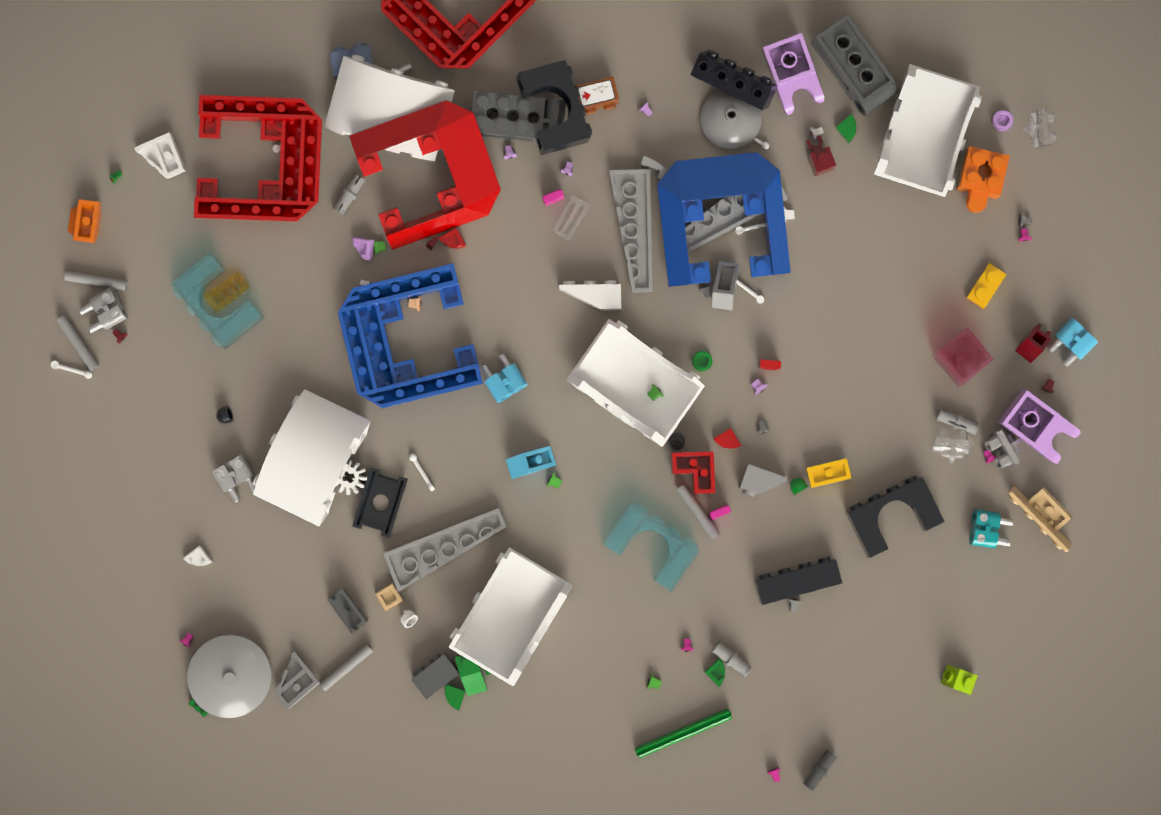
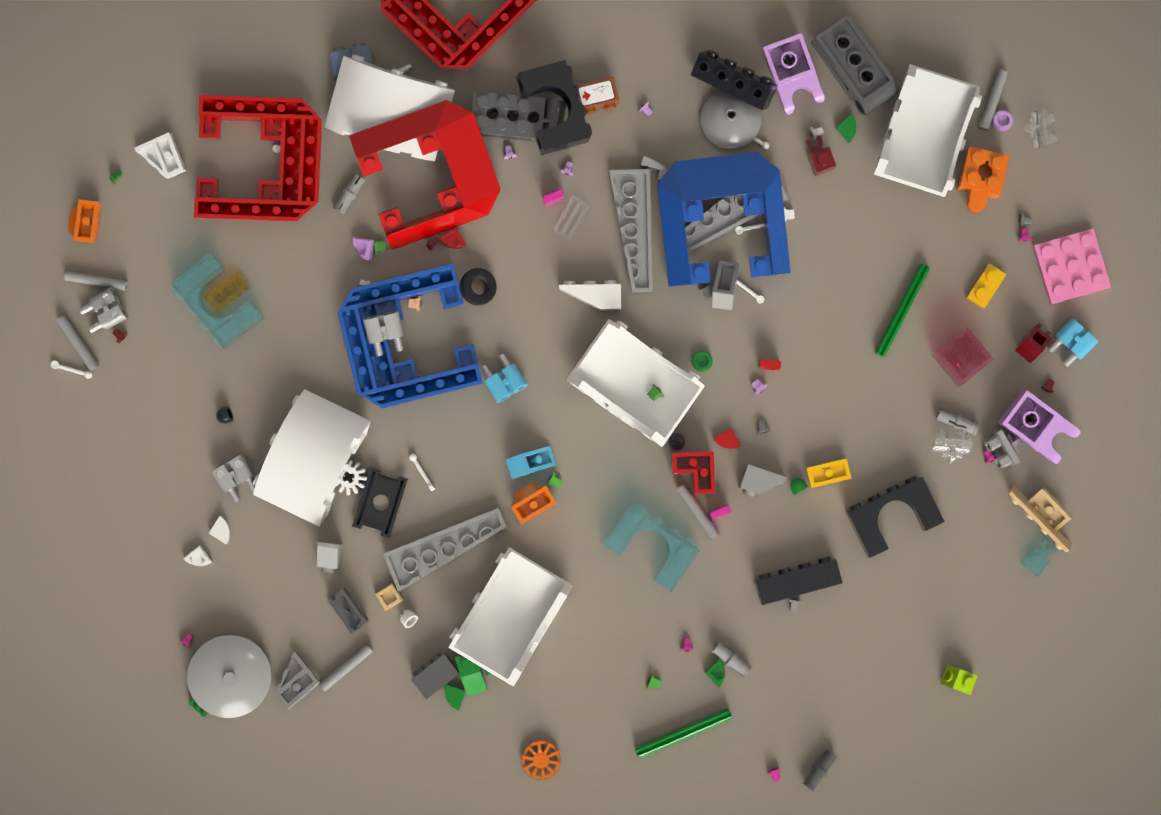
(221, 530): none -> white tile
(329, 556): none -> slope
(384, 327): none -> light grey piece
(466, 286): none -> black tyre
(531, 501): none -> orange slope
(541, 759): none -> orange wheel
(902, 310): none -> green axle
(985, 529): teal piece -> none
(993, 100): none -> light grey piece
(1037, 559): none -> clear light blue plate
(1071, 266): none -> bright pink plate

